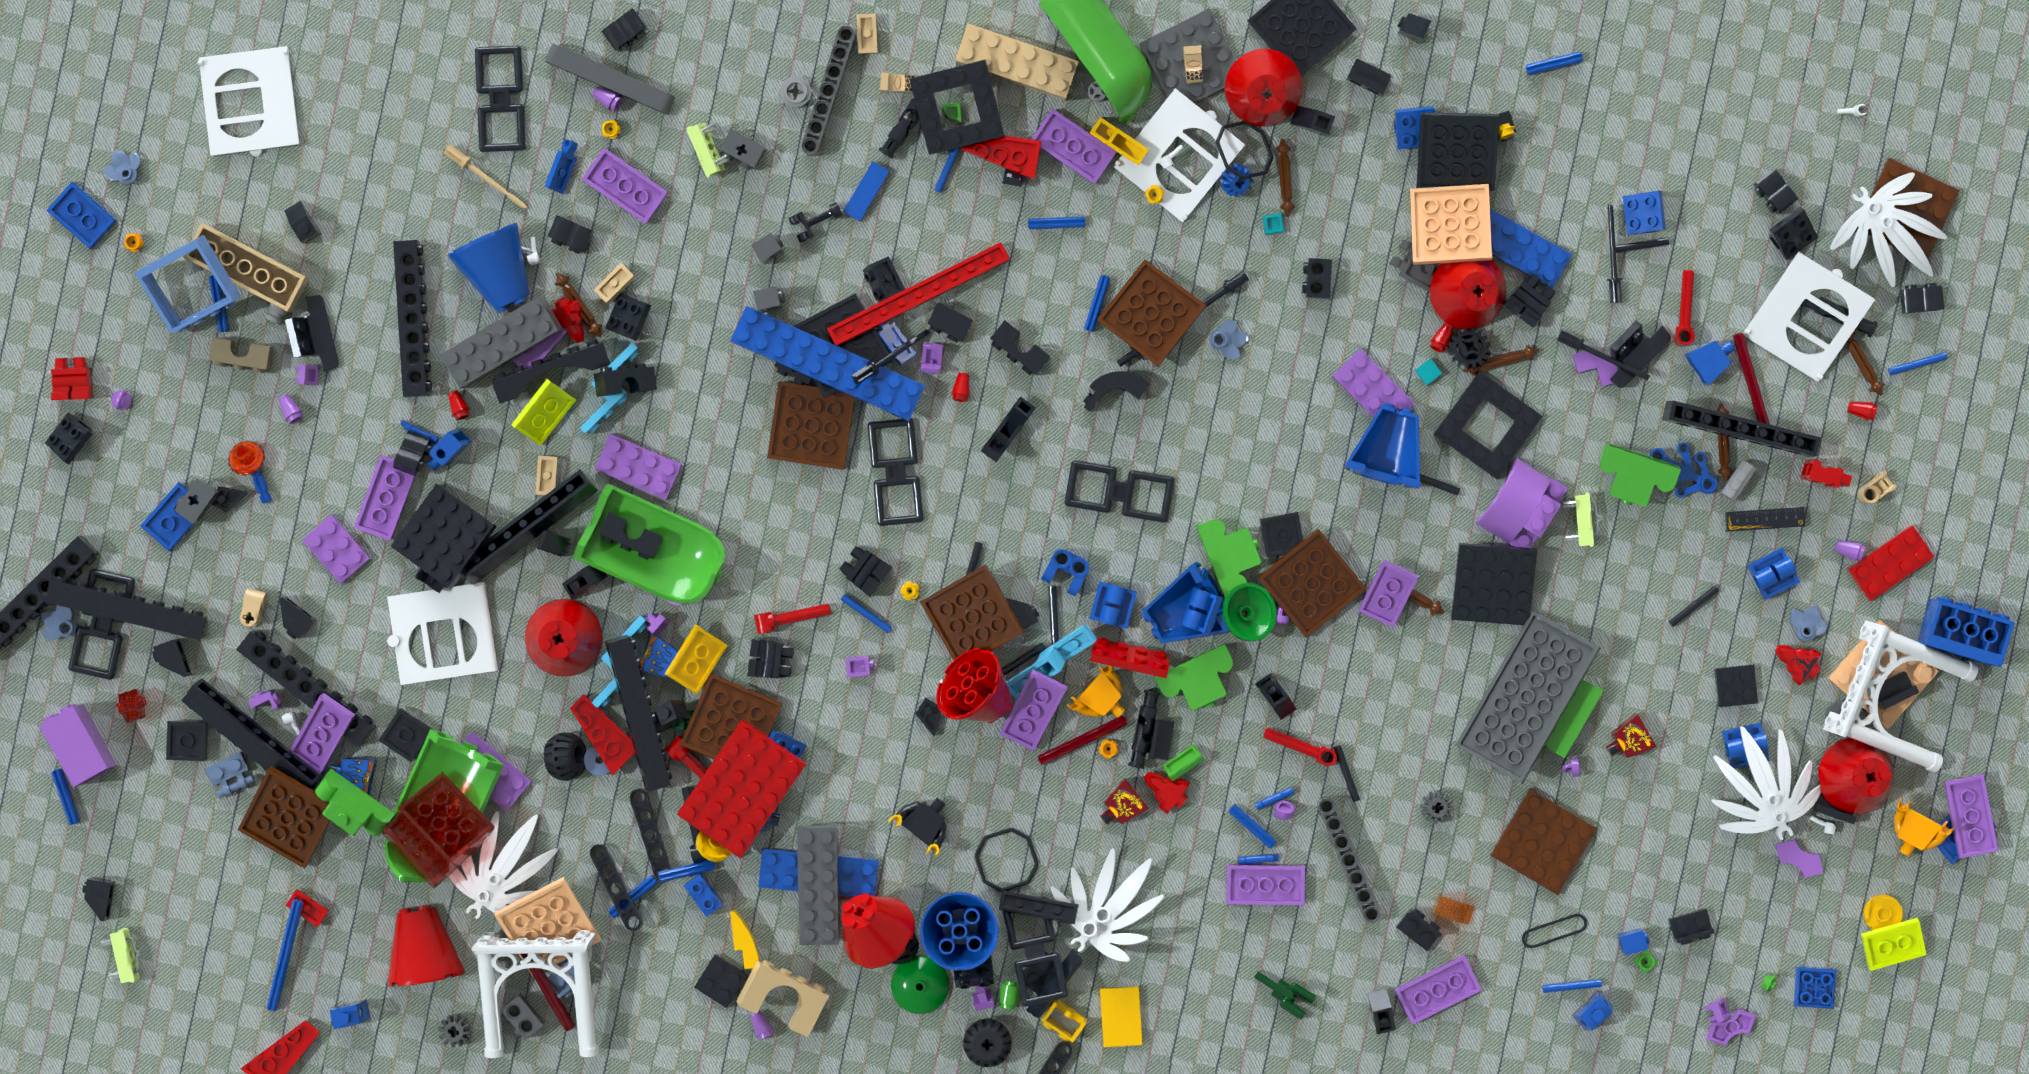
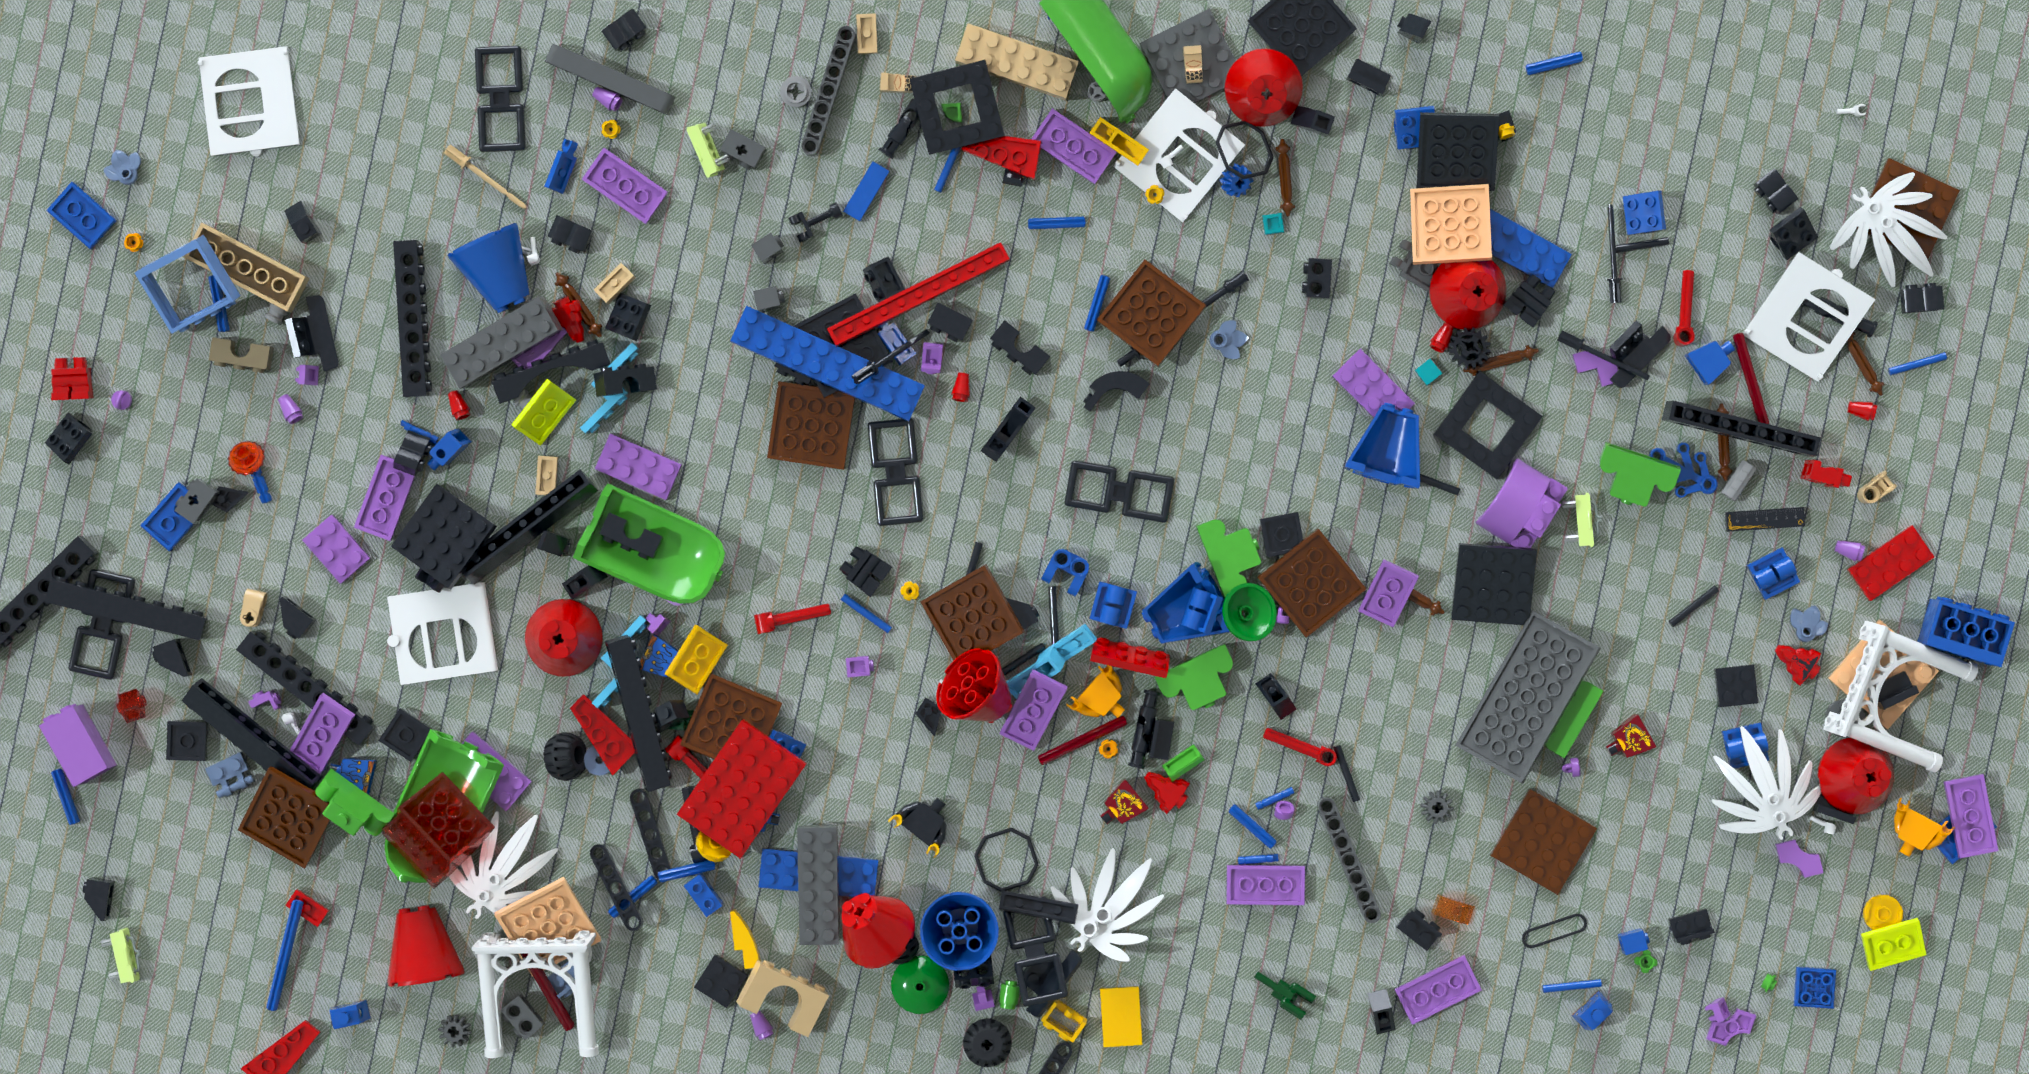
(56, 622): sand blue plate -> none
(771, 662): black hips -> none

